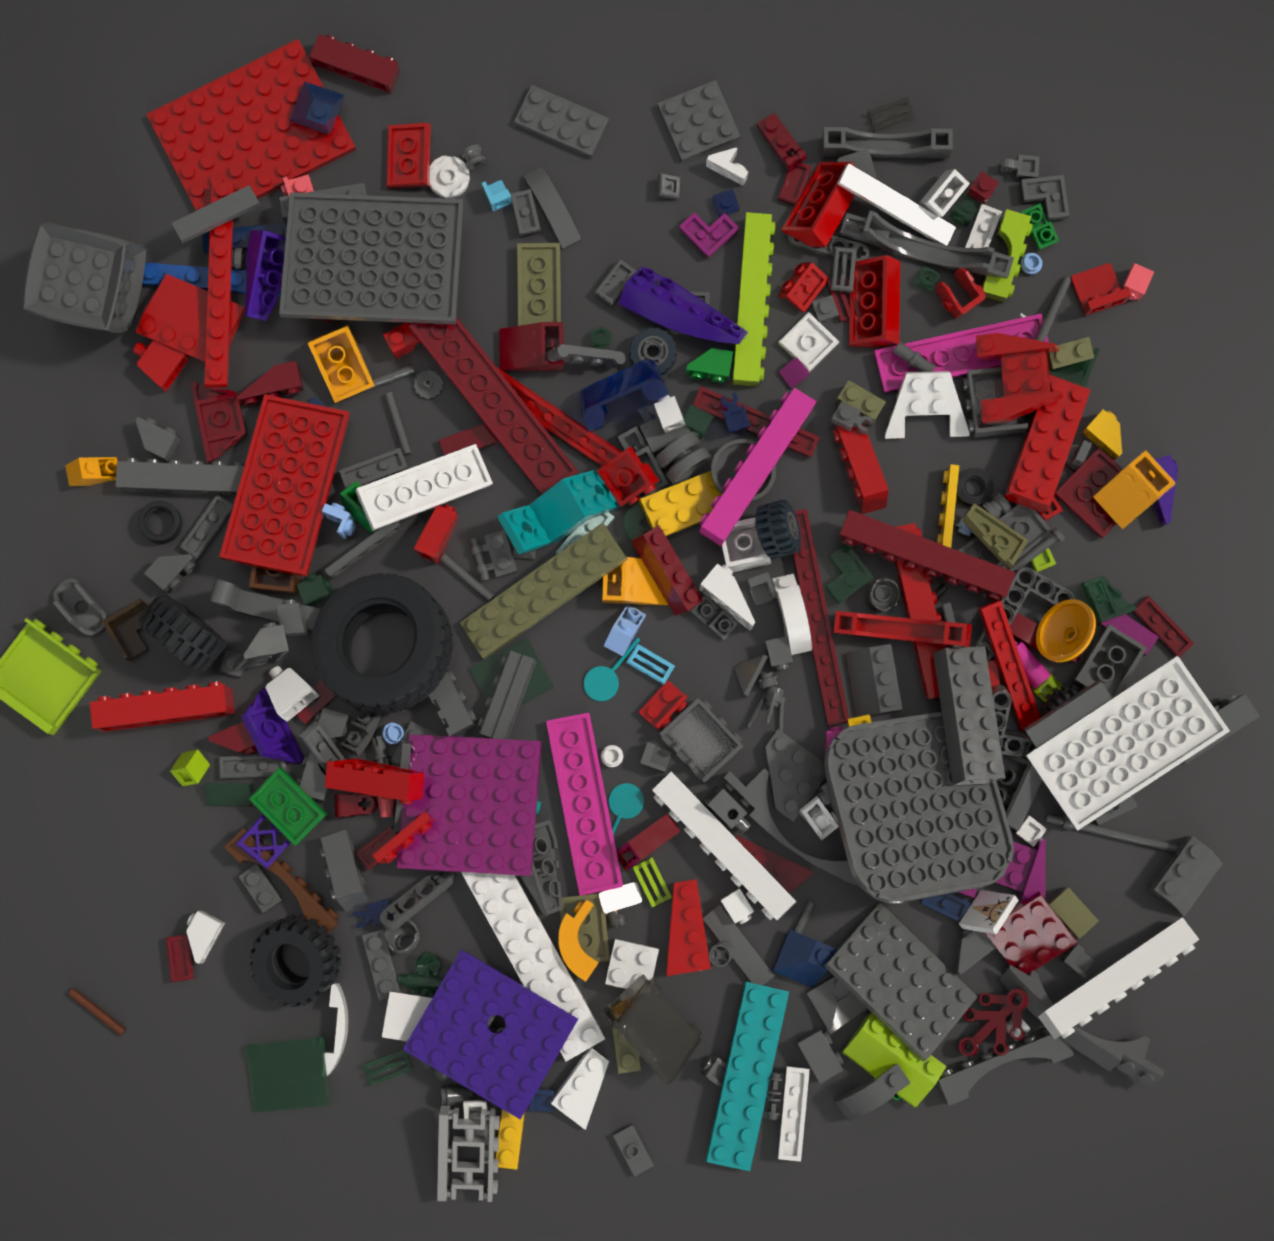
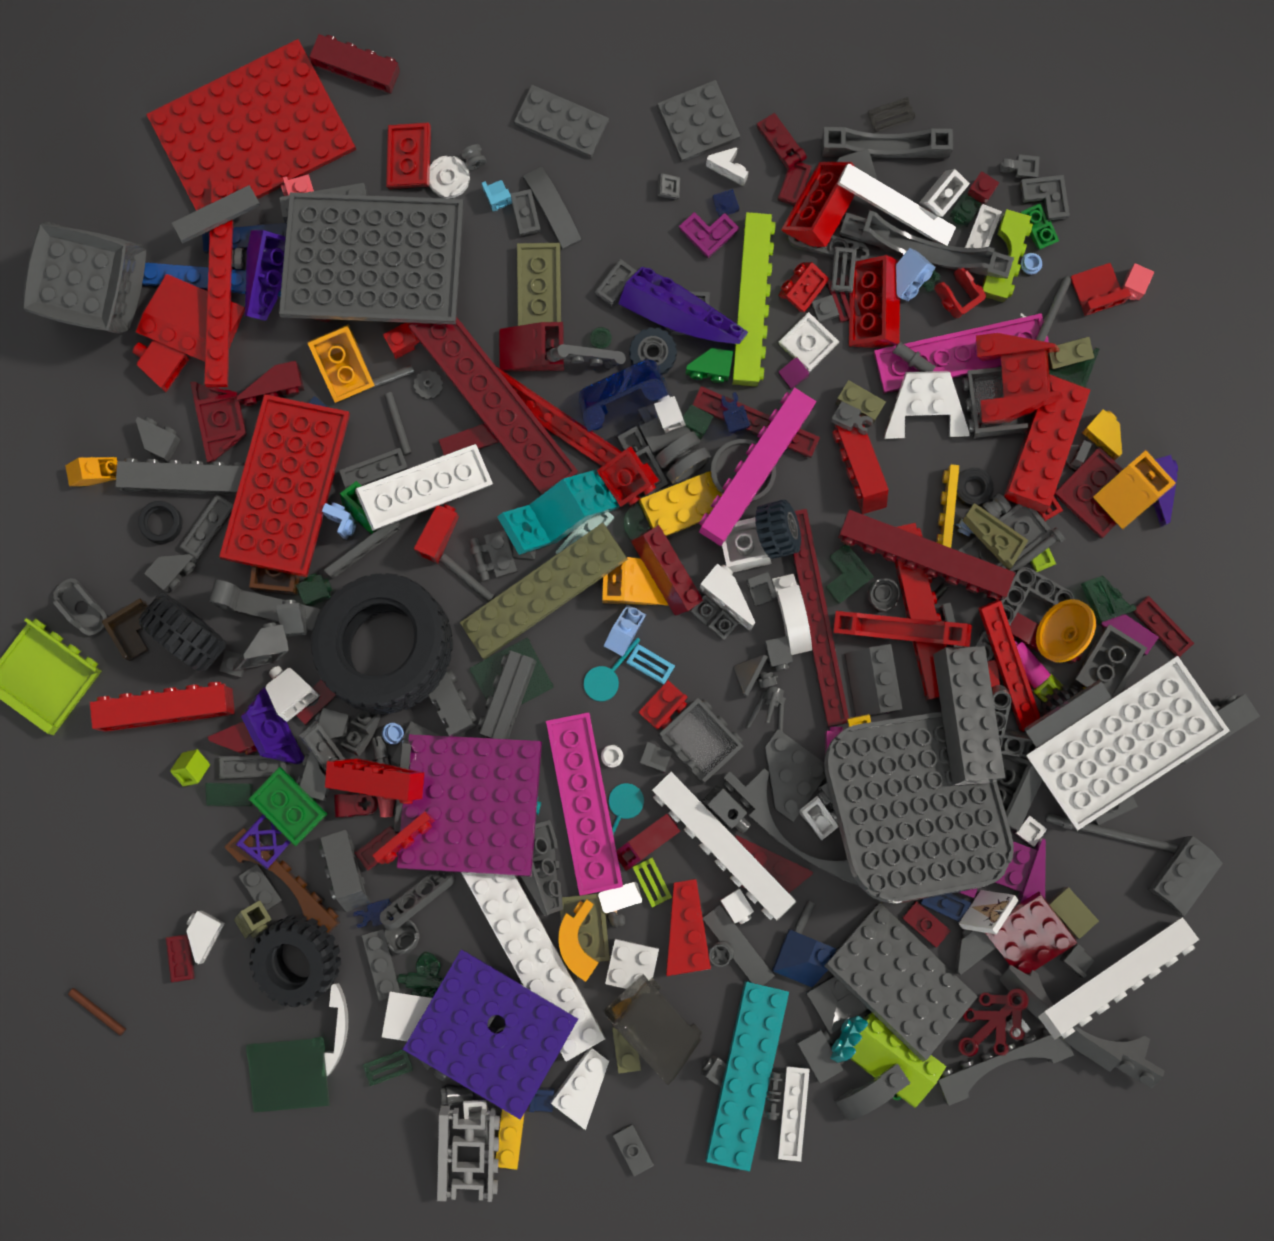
(253, 920): none -> olive brick
(317, 108): dark blue slope -> none
(850, 1036): none -> teal plate
(911, 273): none -> light blue slope
(926, 924): none -> dark red plate

